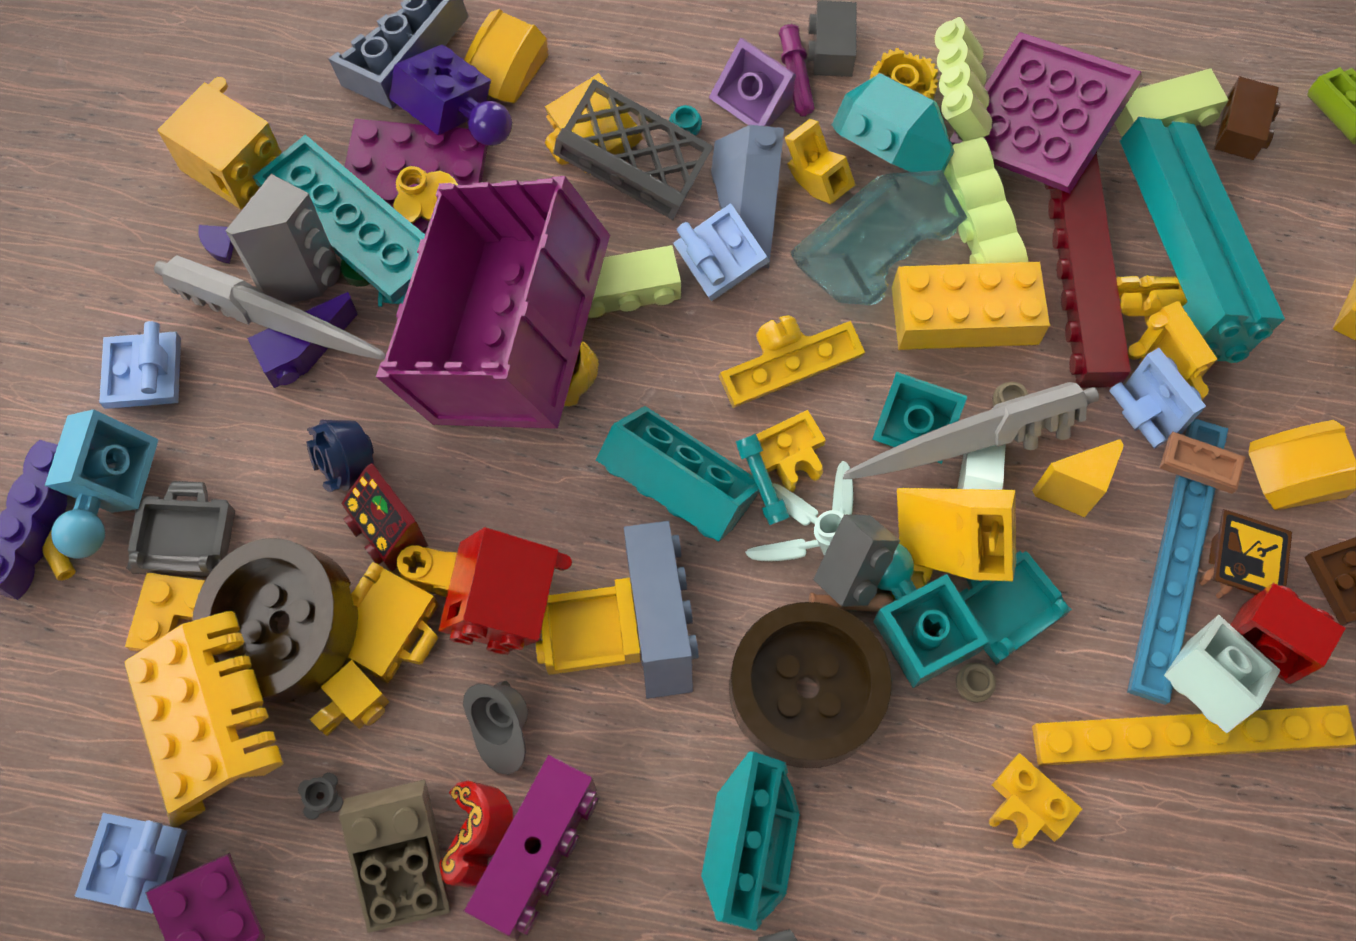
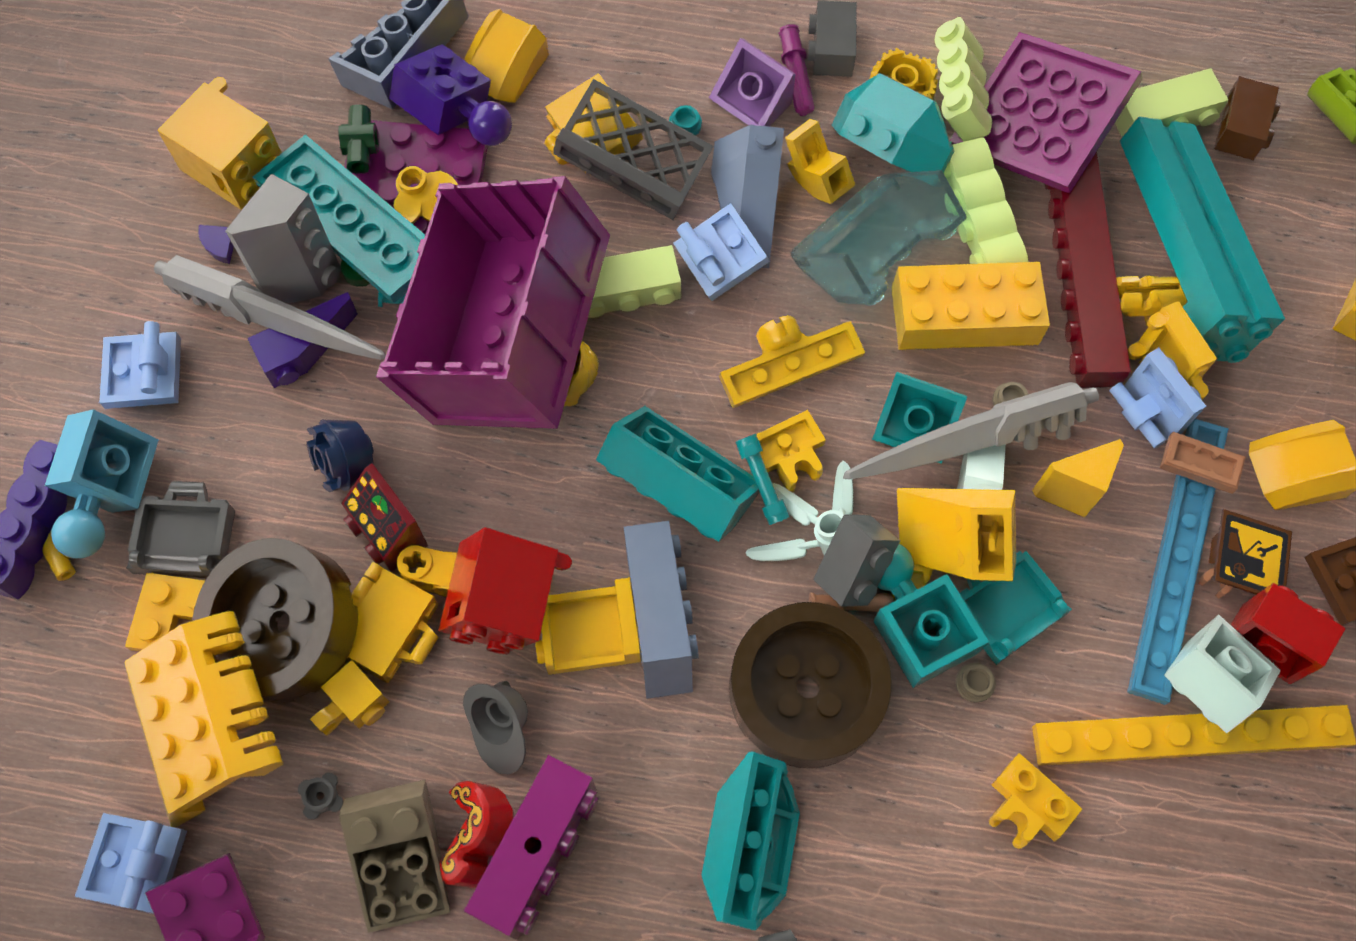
(358, 139): none -> dark green axle

